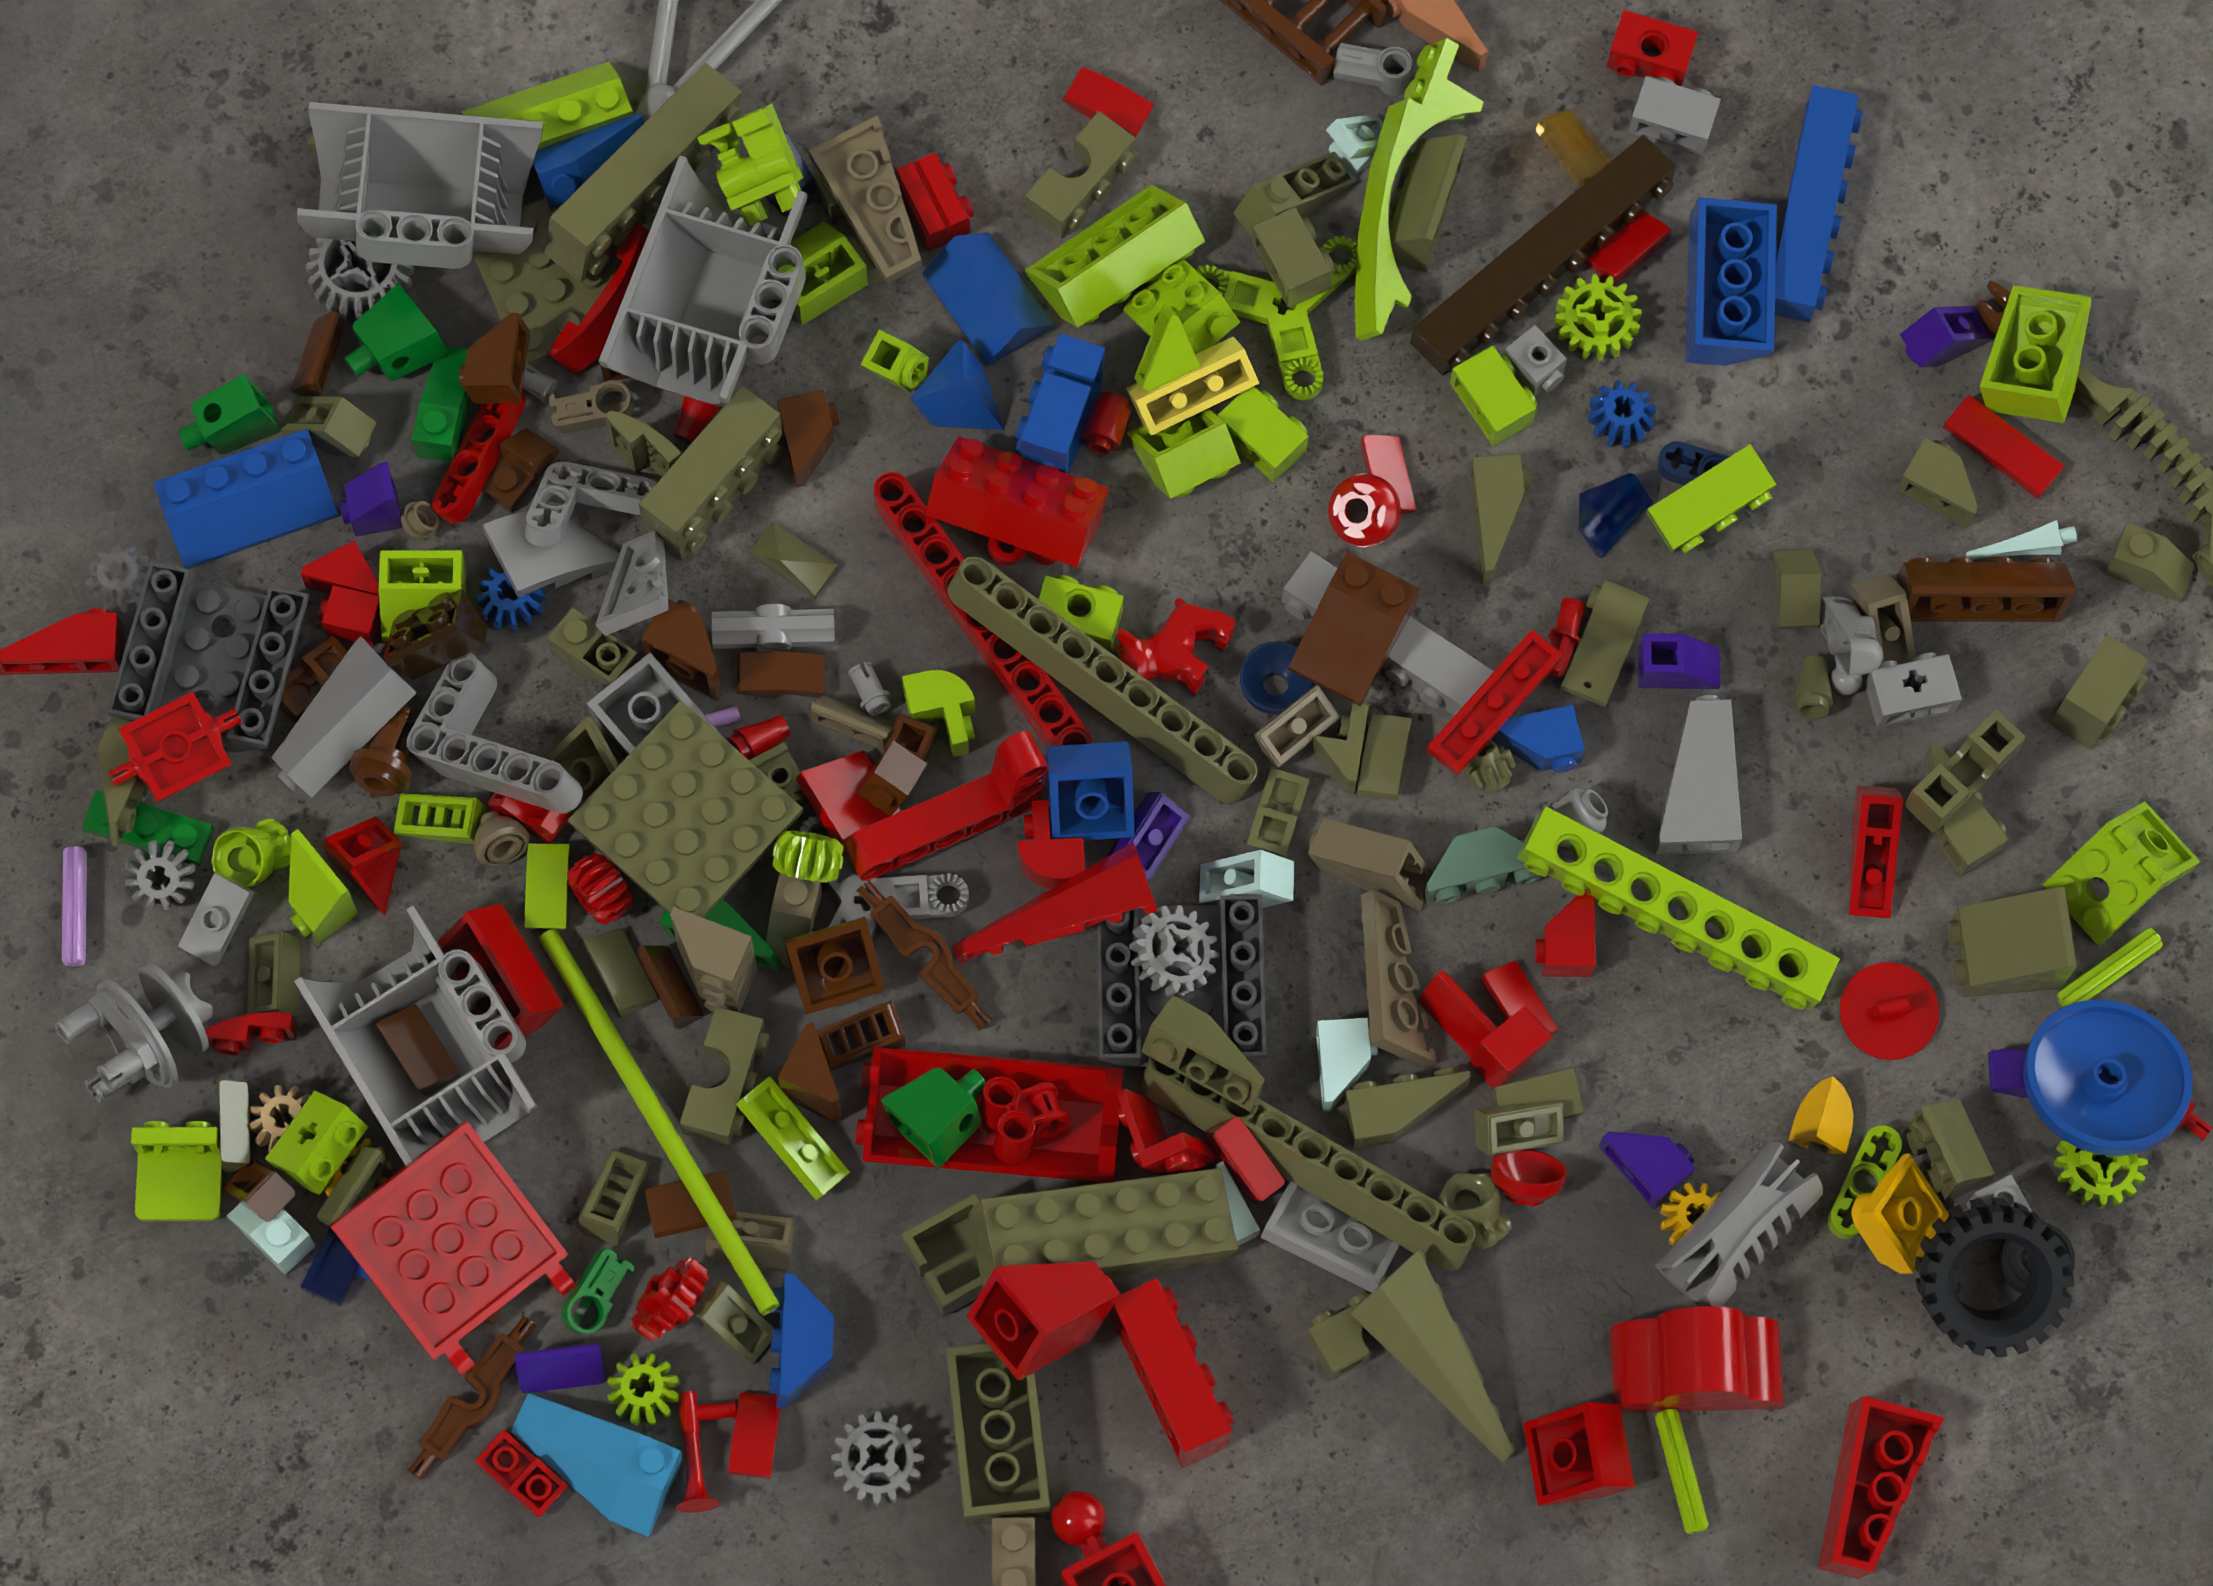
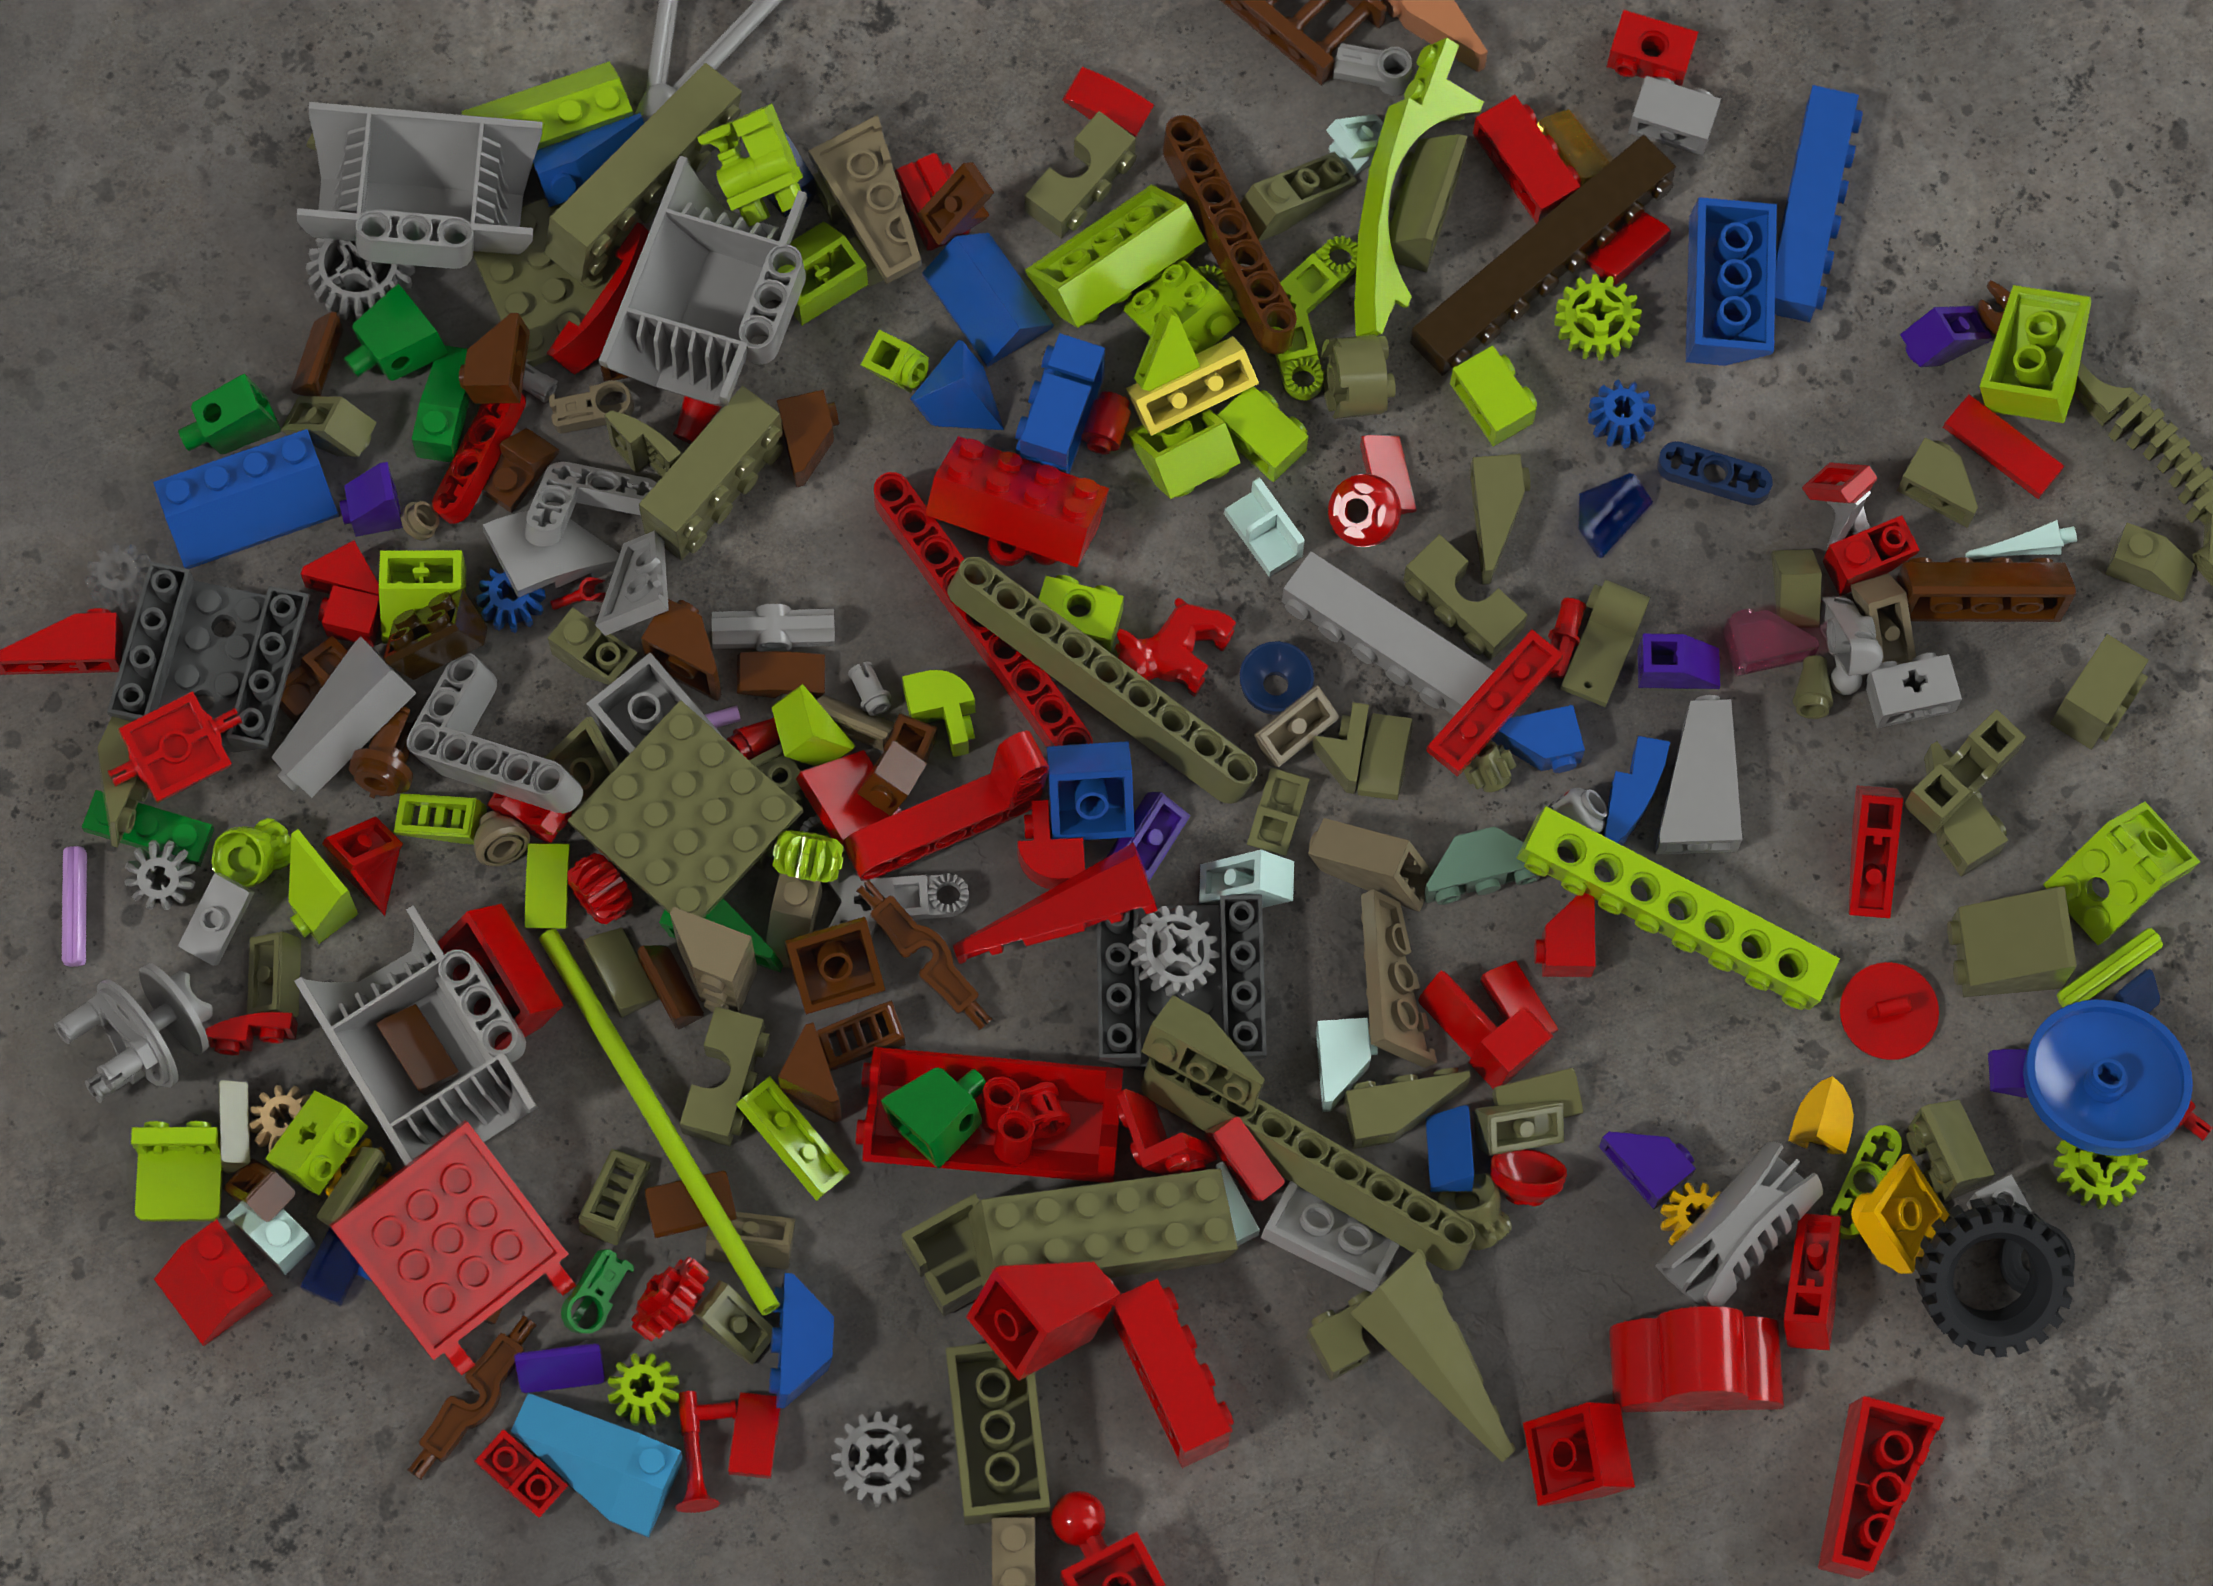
(211, 1283): none -> red slope
(585, 592): none -> red hand
(793, 559): olive slope -> none
(808, 730): none -> lime slope
(957, 204): none -> reddish brown slope
(1229, 250): none -> reddish brown beam
(1266, 529): none -> light aqua panel
(1293, 256): olive brick -> none
(1354, 628): reddish brown slope -> none
(1357, 376): none -> olive brick
(1450, 1150): none -> blue slope
(1484, 624): none -> olive arch
(1525, 157): none -> red brick
(1536, 361): light grey brick -> none
(1634, 791): none -> blue slope
(1681, 1471): lime axle -> none
(1712, 500): lime brick -> none
(1765, 641): none -> clear pink slope
(1813, 1282): none -> red slope
(1845, 490): none -> red piece
(1869, 554): none -> red slope
(2140, 992): none -> dark blue slope

